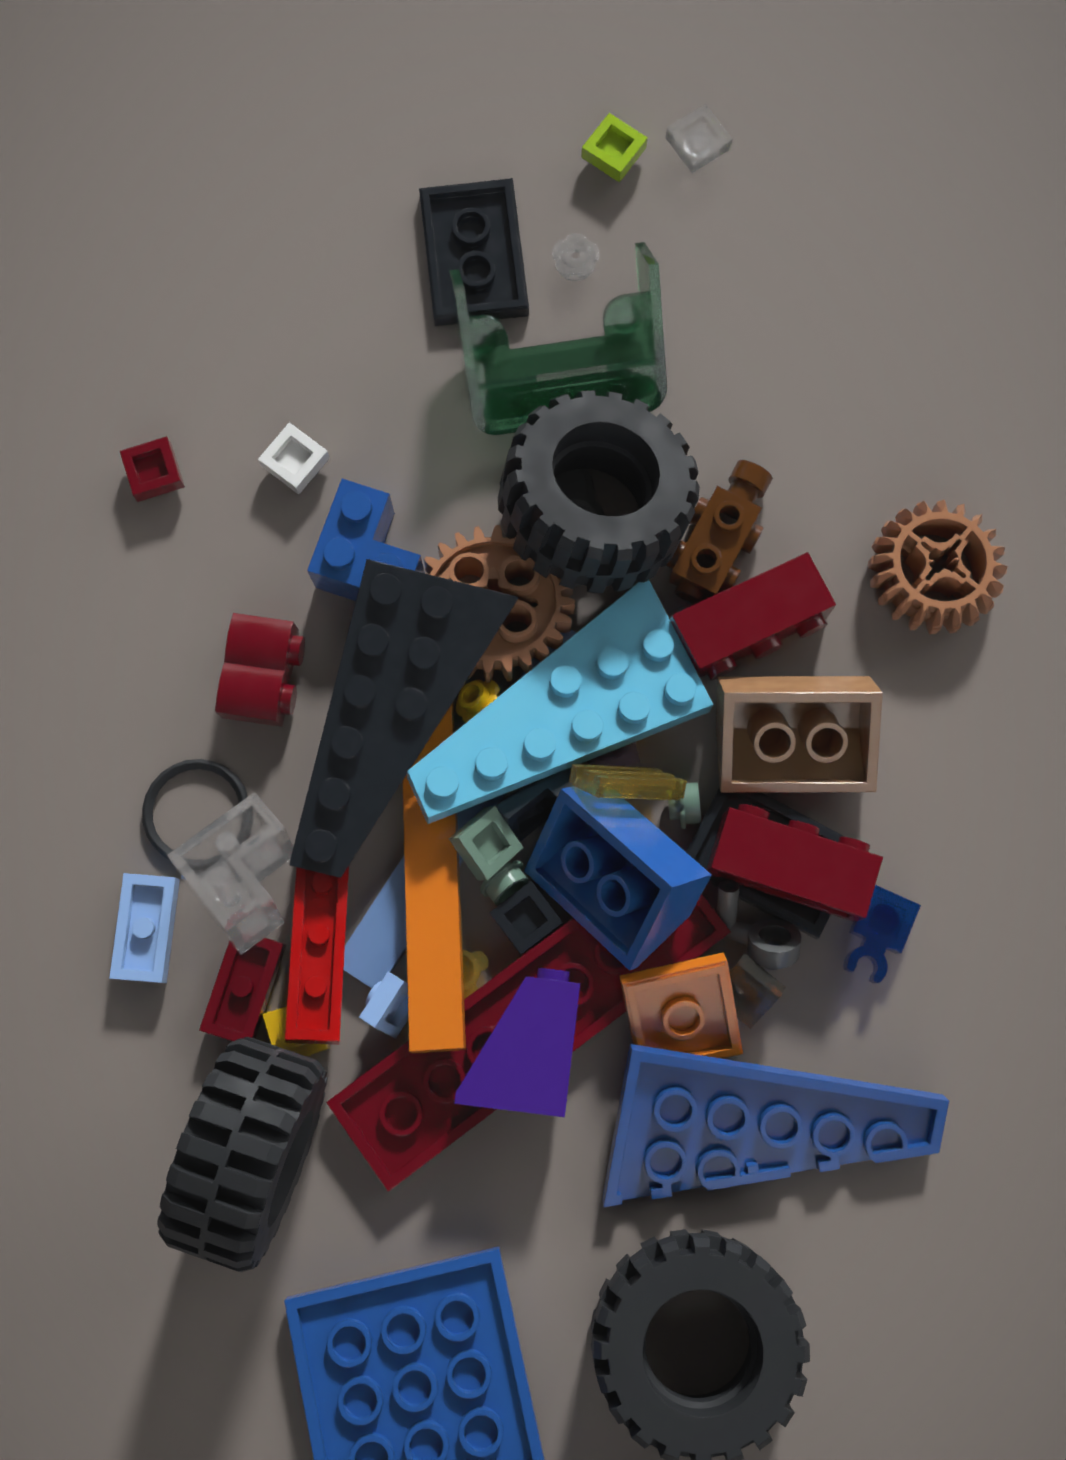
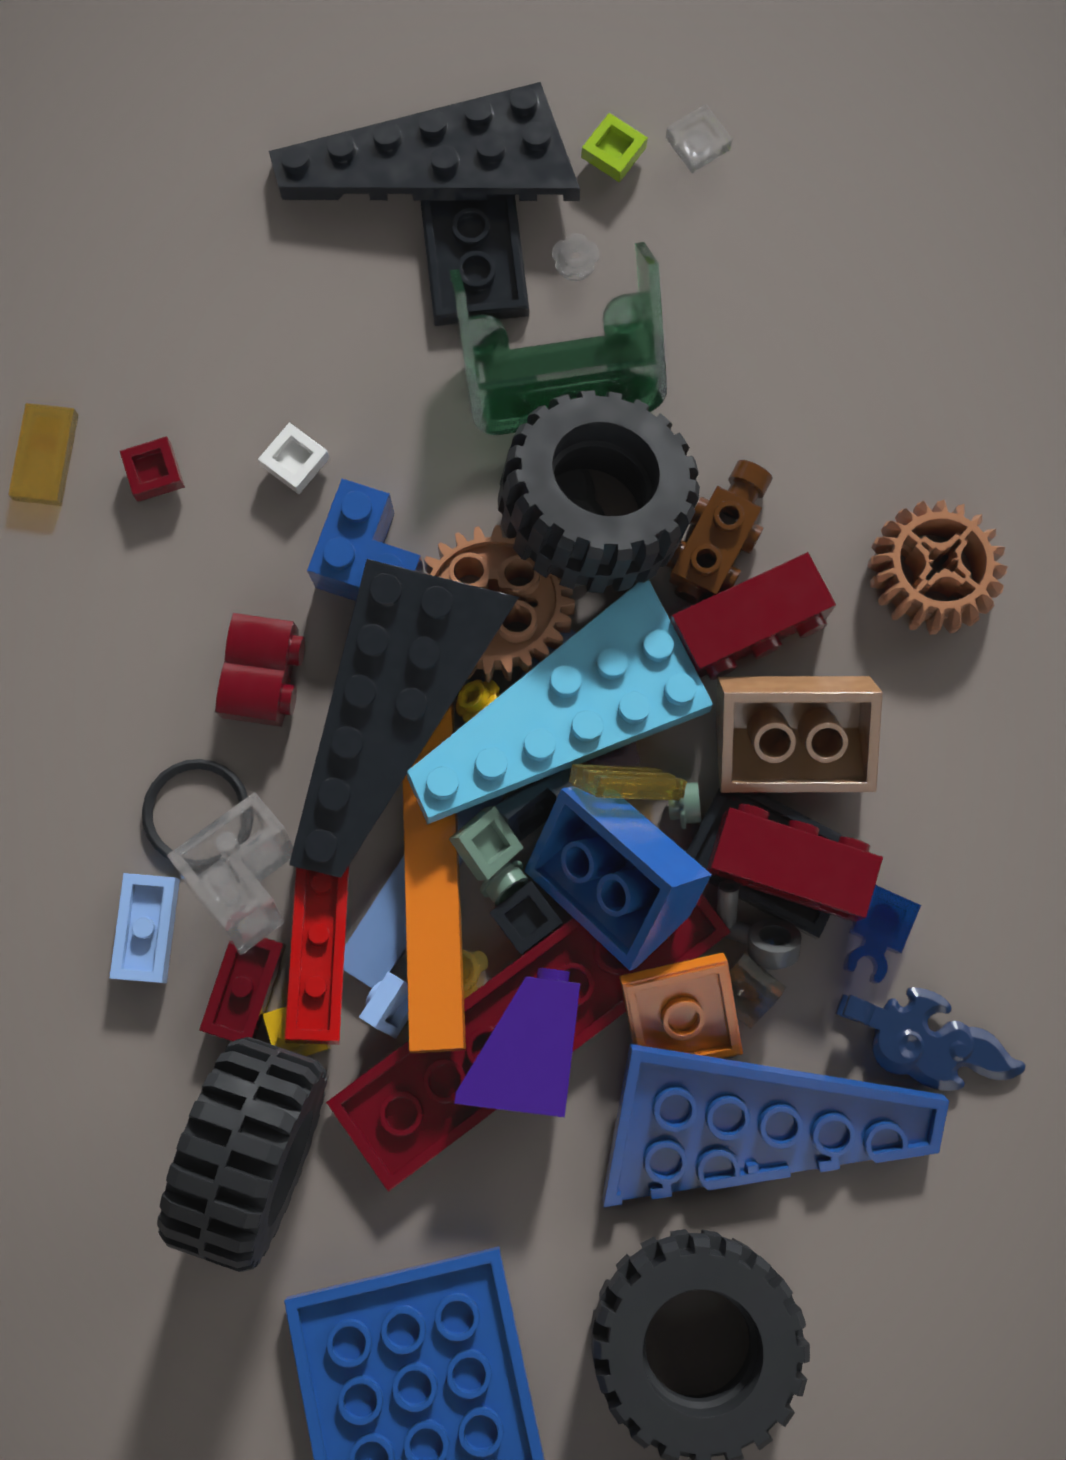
(43, 454): none -> clear yellow tile
(443, 154): none -> black wing
(932, 1058): none -> dark blue piece

